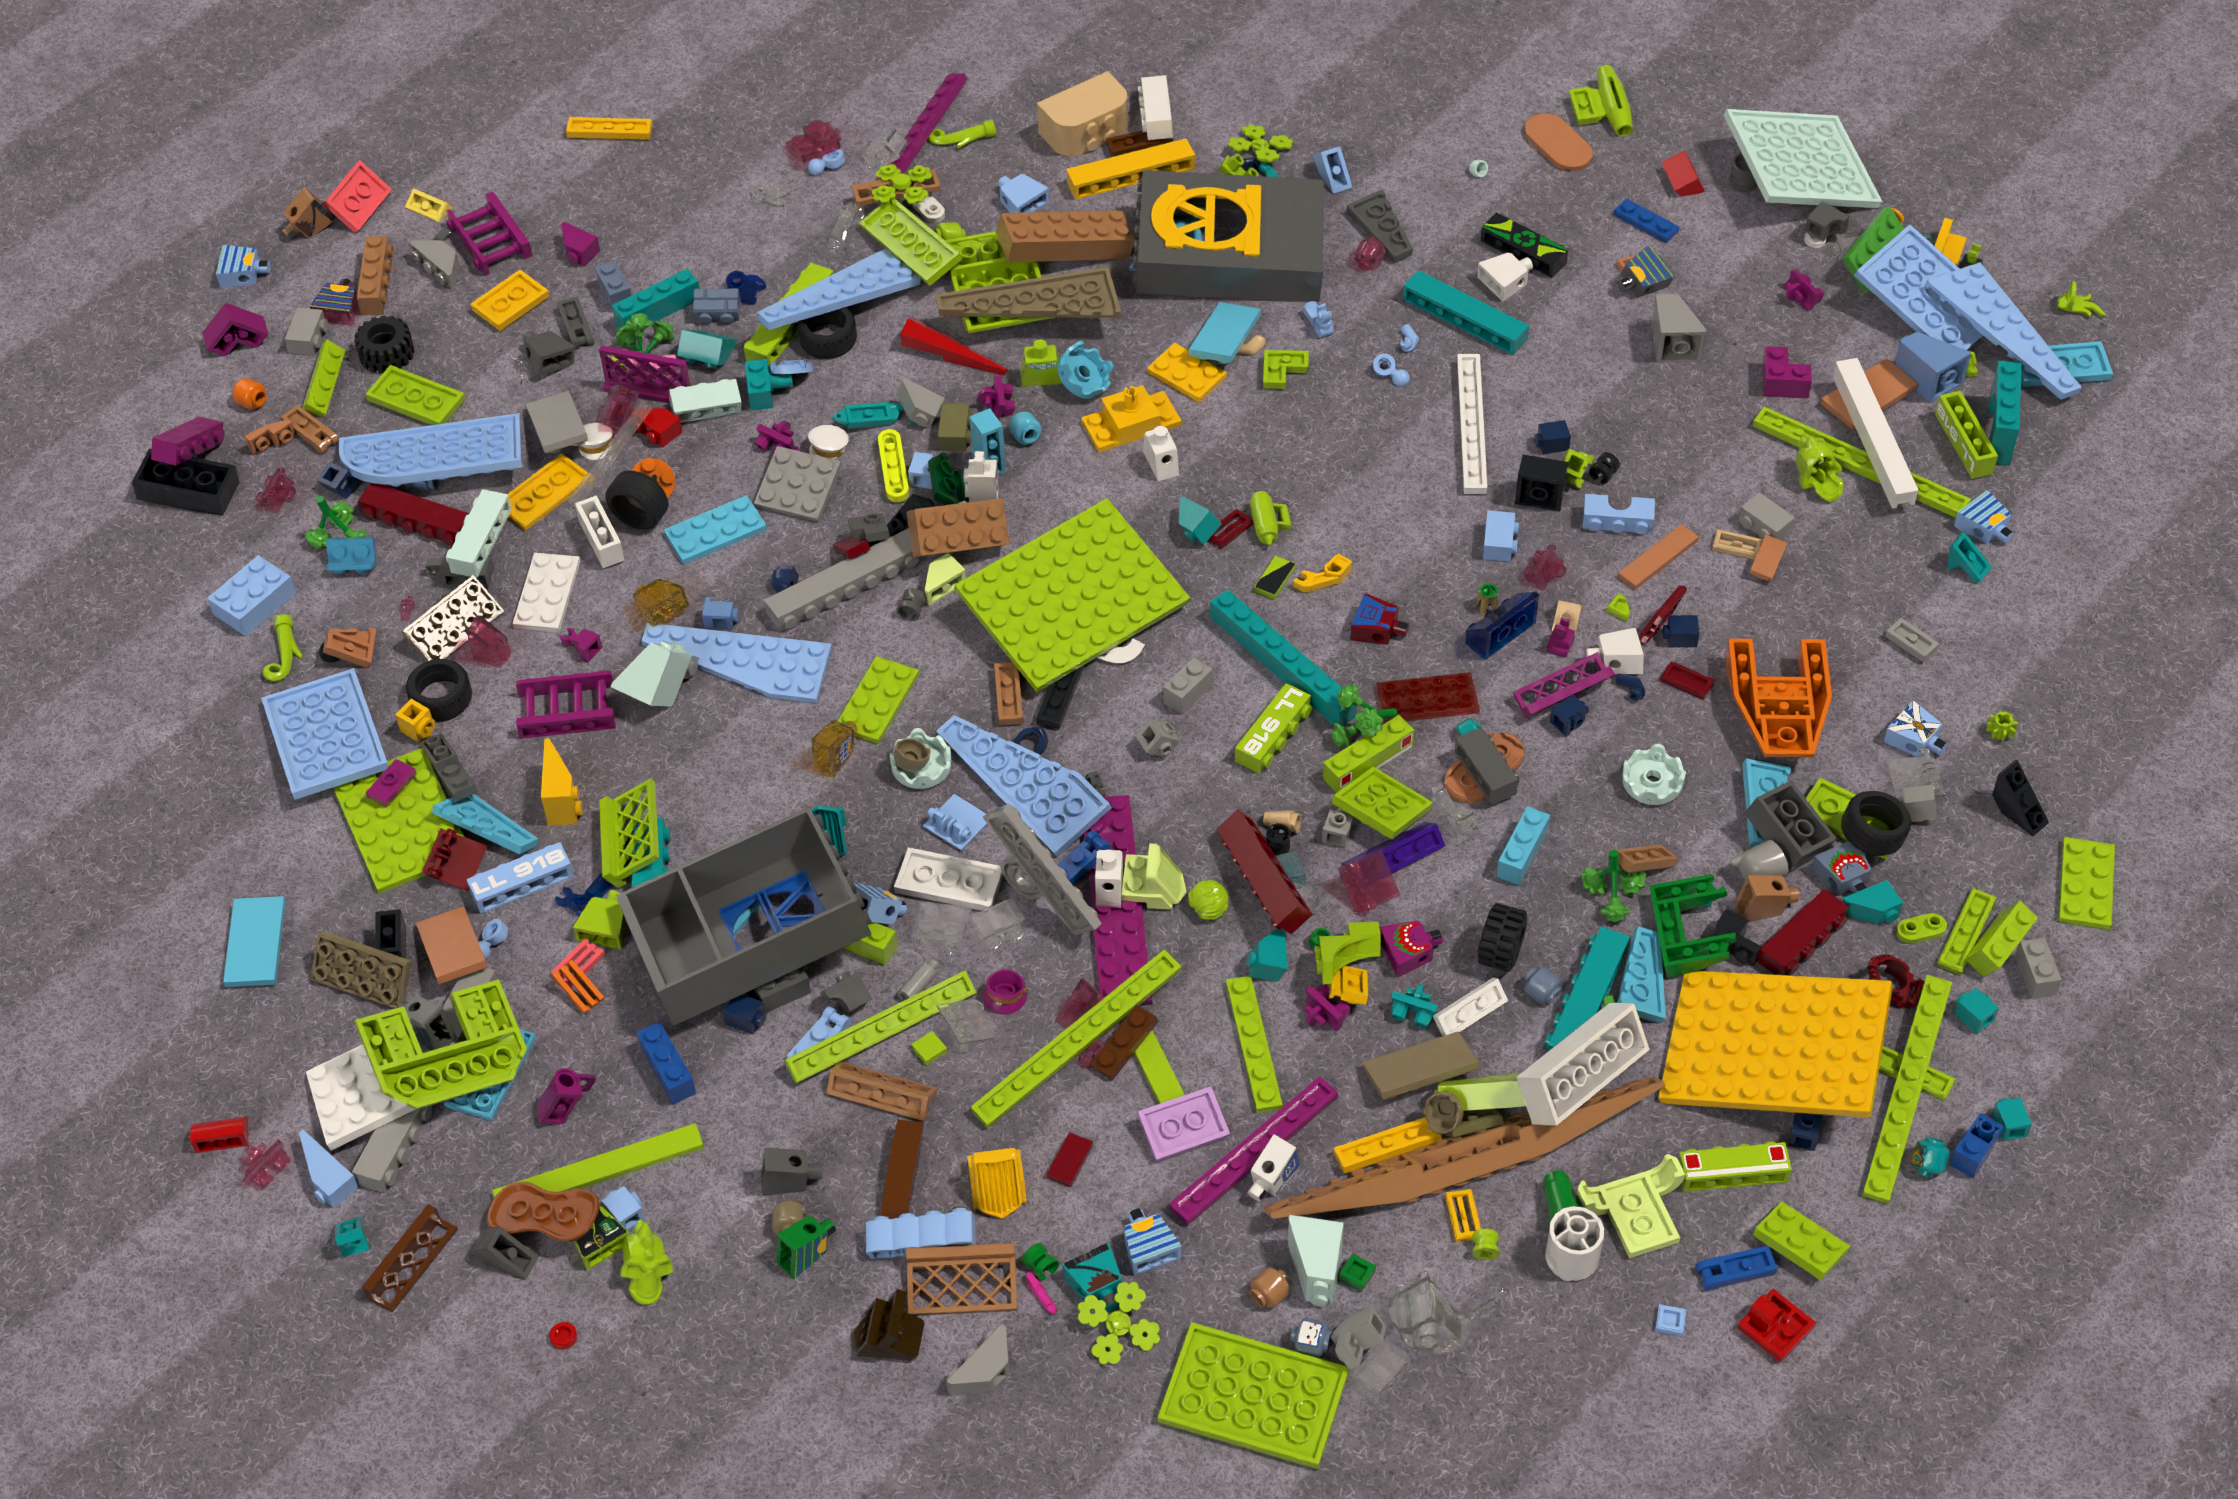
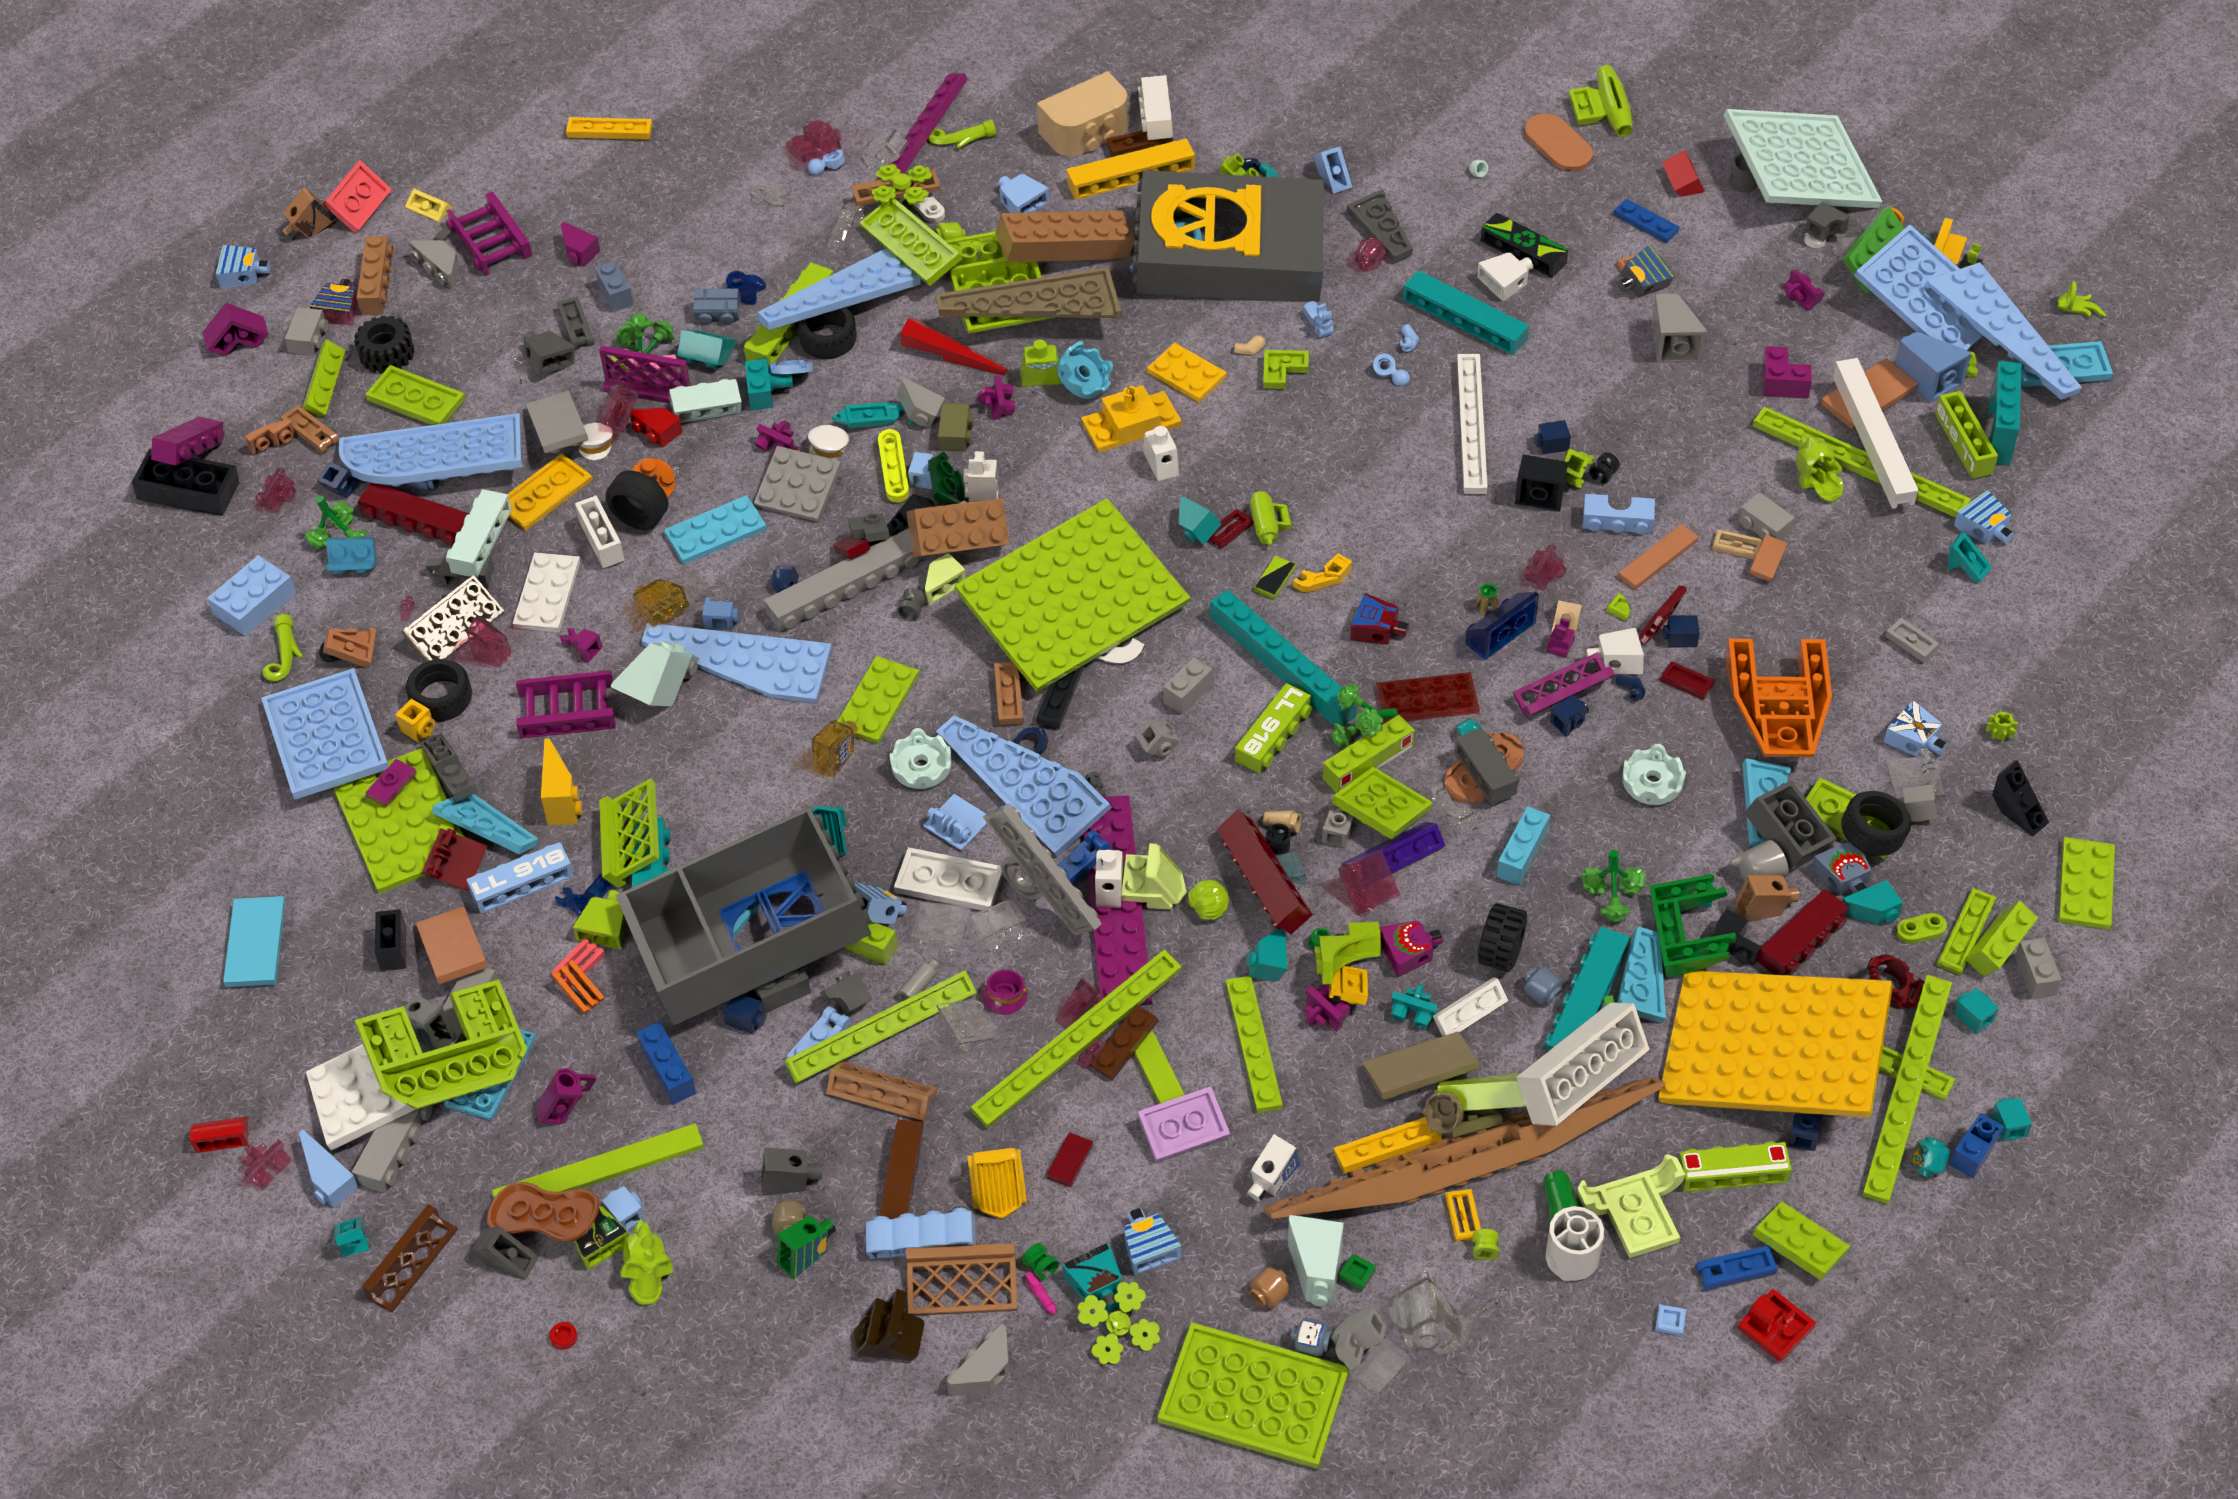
(249, 394): orange head -> none
(360, 969): dark tan tile -> none
(492, 934): light blue plate -> none
(509, 300): yellow plate -> none
(610, 453): clear axle -> none
(659, 299): teal brick -> none
(911, 754): dark tan hair -> none
(929, 1048): lime tile -> none
(988, 437): medium azure brick -> none
(1025, 428): medium azure head -> none
(1224, 332): medium azure tile -> none
(1241, 1159): magenta plate -> none
(1259, 145): lime plant -> none
(1499, 536): light blue brick -> none
(1646, 858): medium nougat plate -> none

